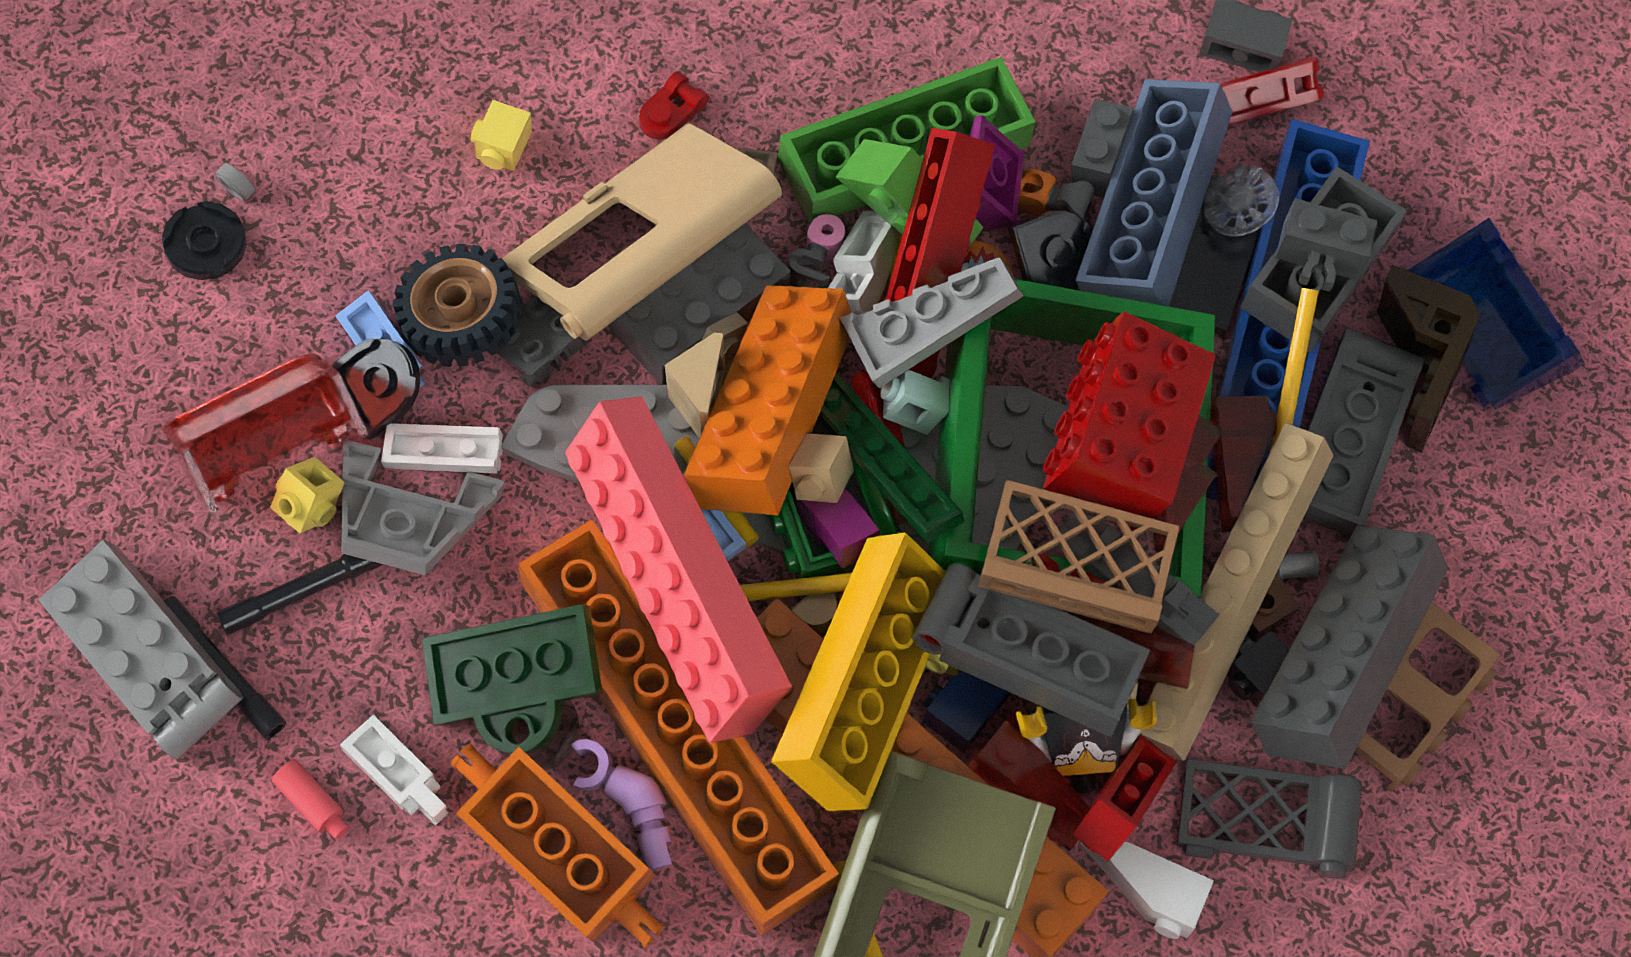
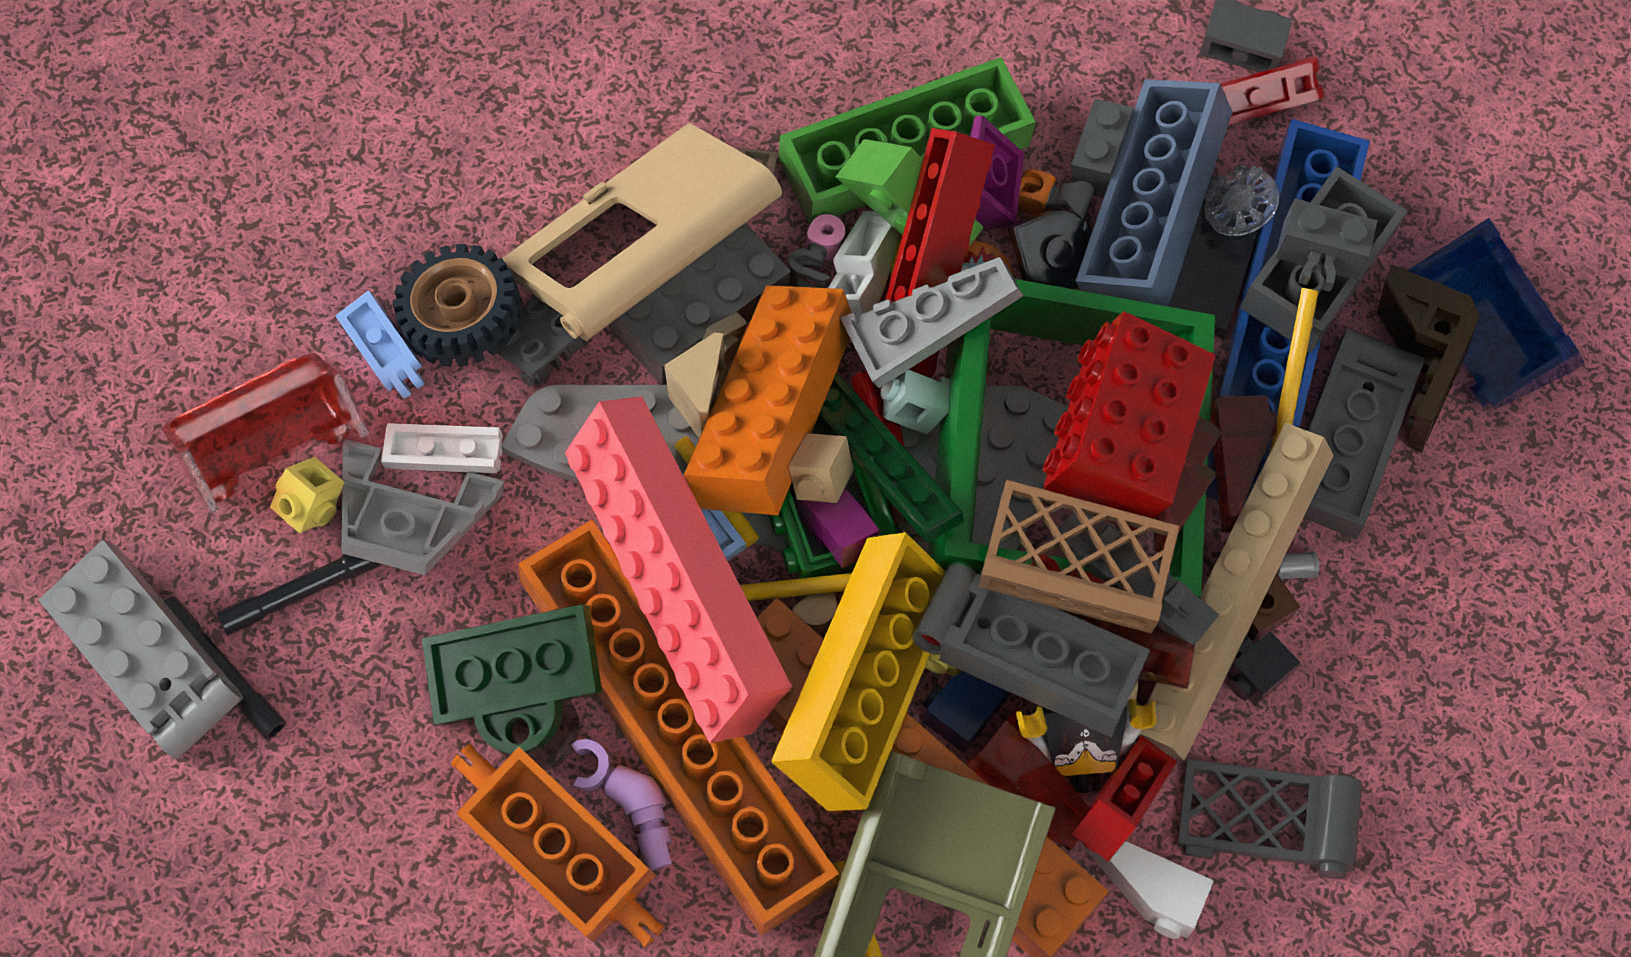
(208, 253): black tile -> none
(234, 182): light grey tile -> none
(310, 799): coral cylinder -> none
(381, 381): tile -> none
(395, 769): white hinge -> none
(501, 136): light yellow brick -> none
(661, 117): red plate -> none
(1350, 646): dark grey brick -> none
(1428, 699): medium nougat window -> none

